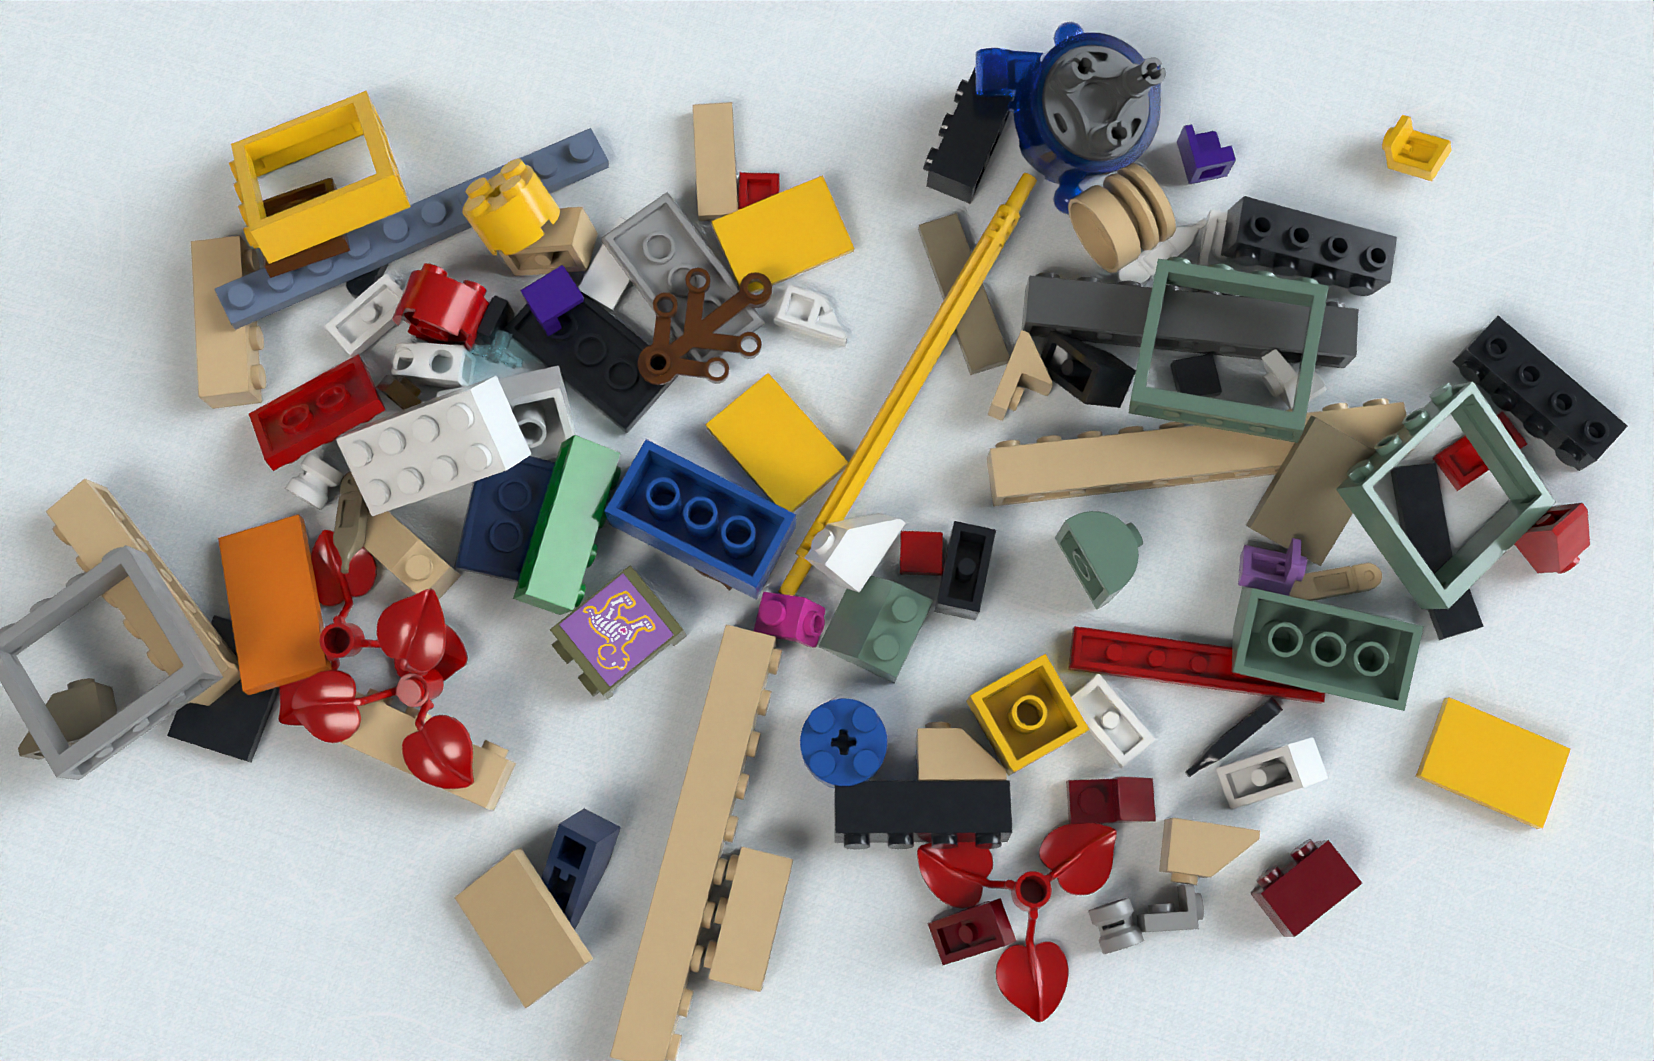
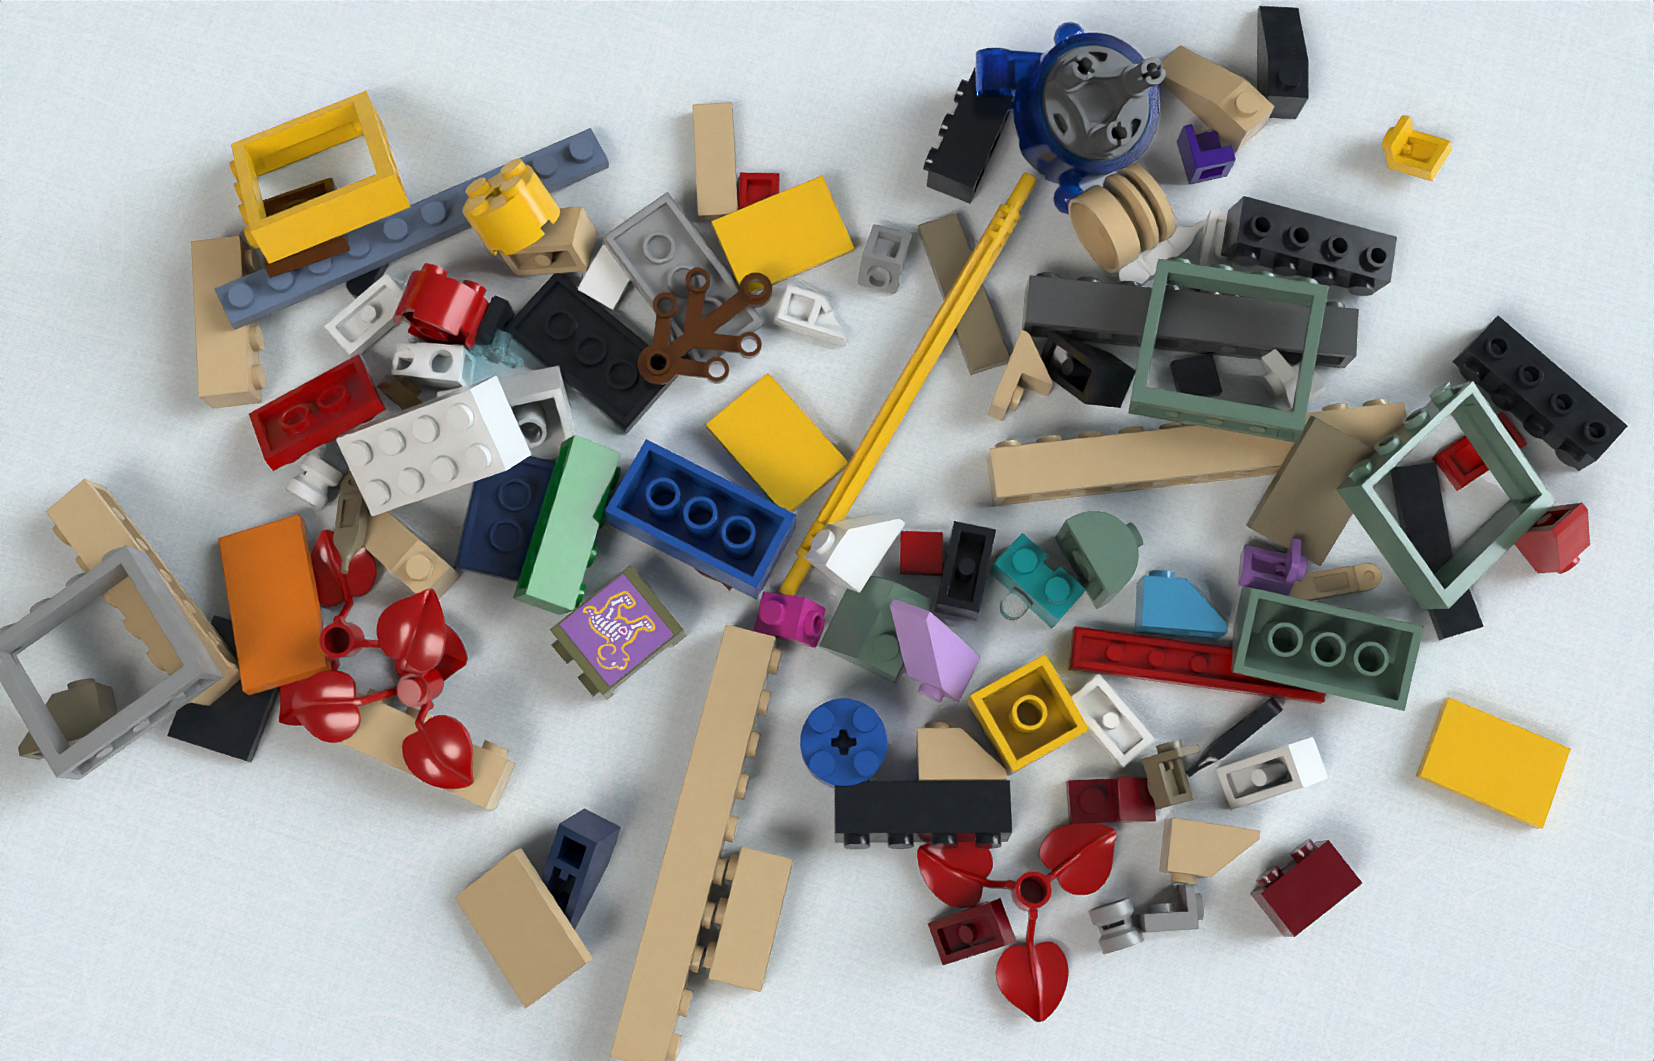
(551, 298): dark purple panel -> none
(884, 258): none -> light grey bracket
(932, 653): none -> lavender slope
(1034, 583): none -> teal piece
(1167, 775): none -> dark tan bracket
(1174, 608): none -> dark azure slope
(1216, 96): none -> tan slope
(1282, 60): none -> black slope

